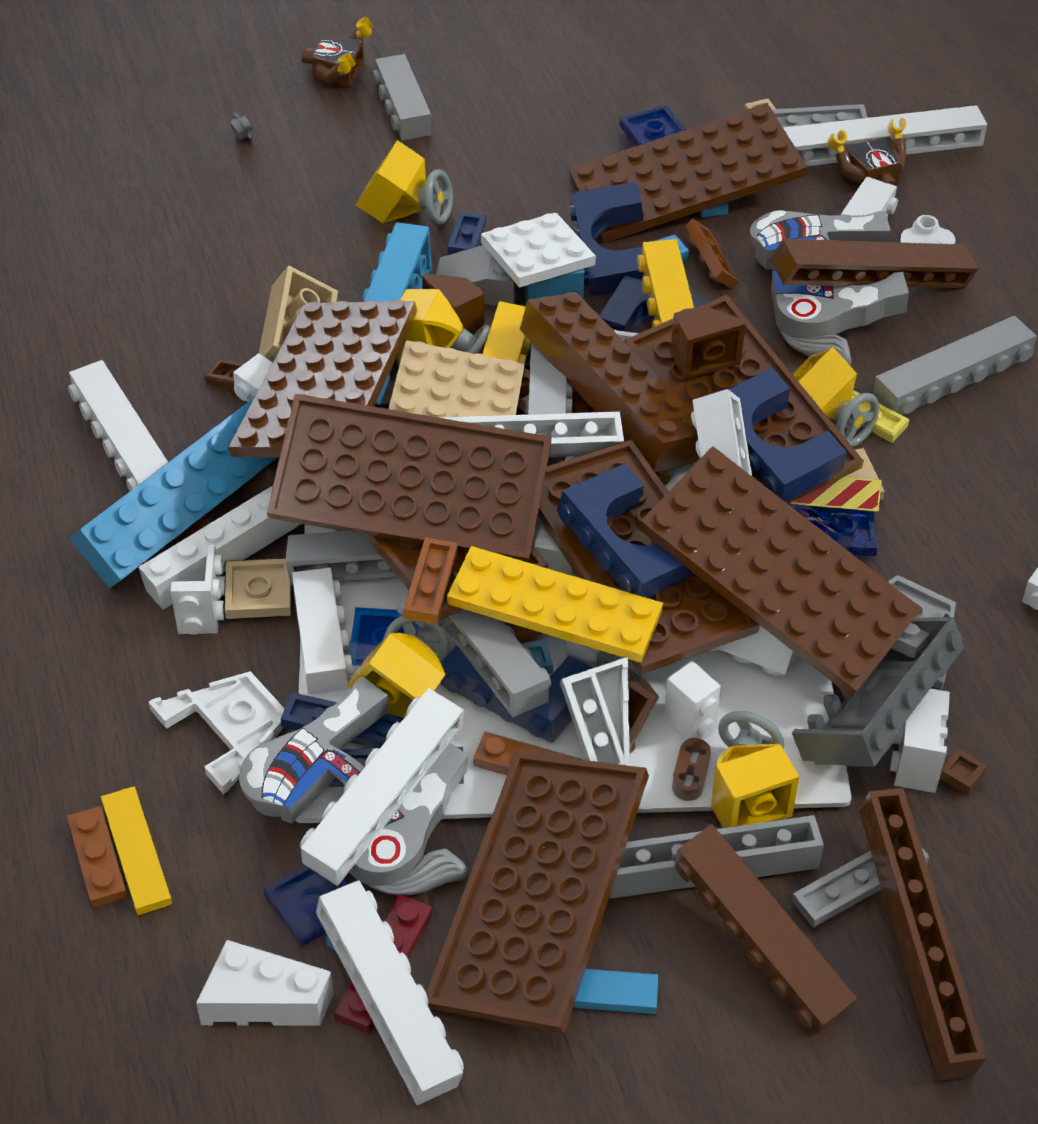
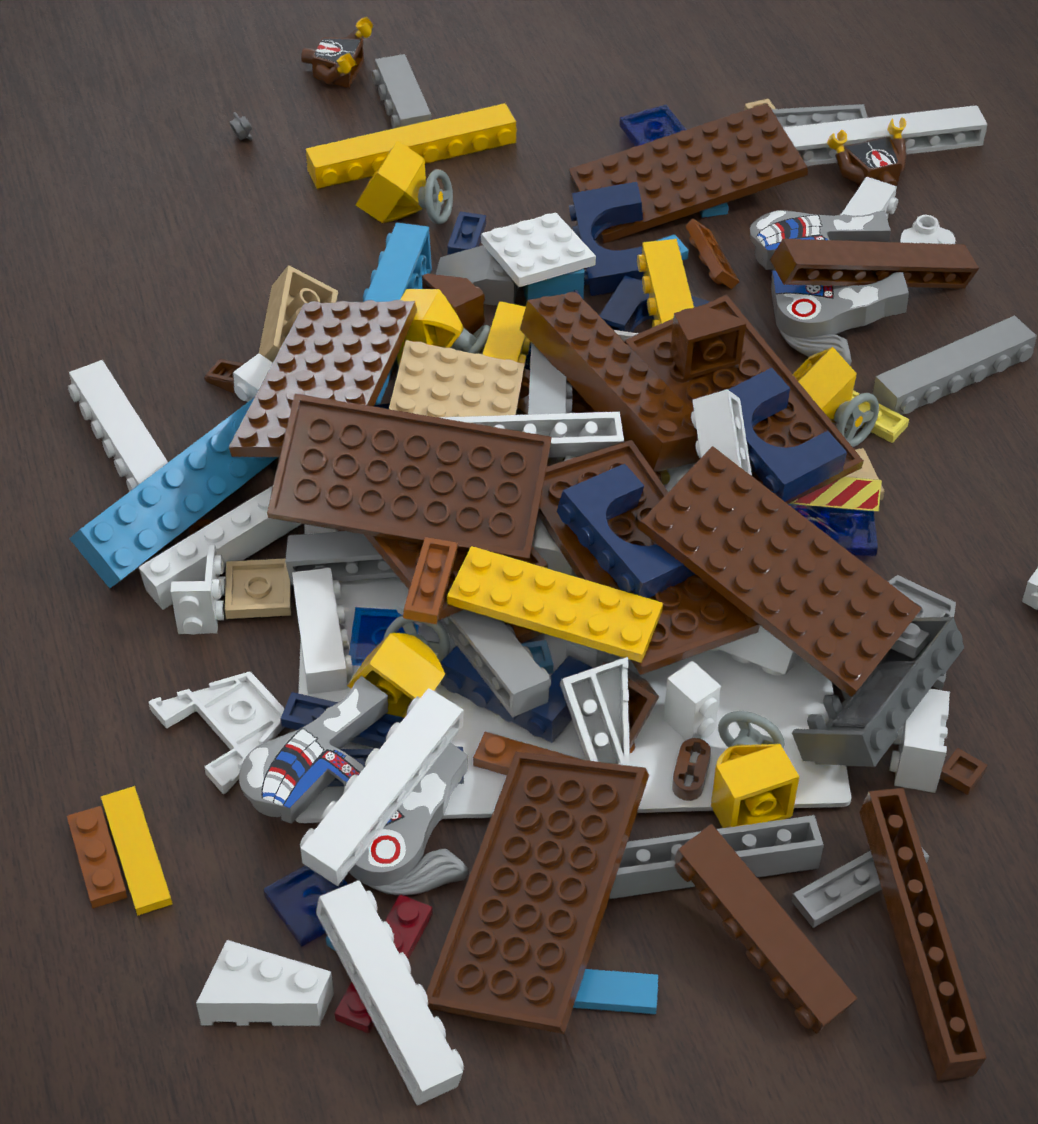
(430, 139): none -> yellow brick

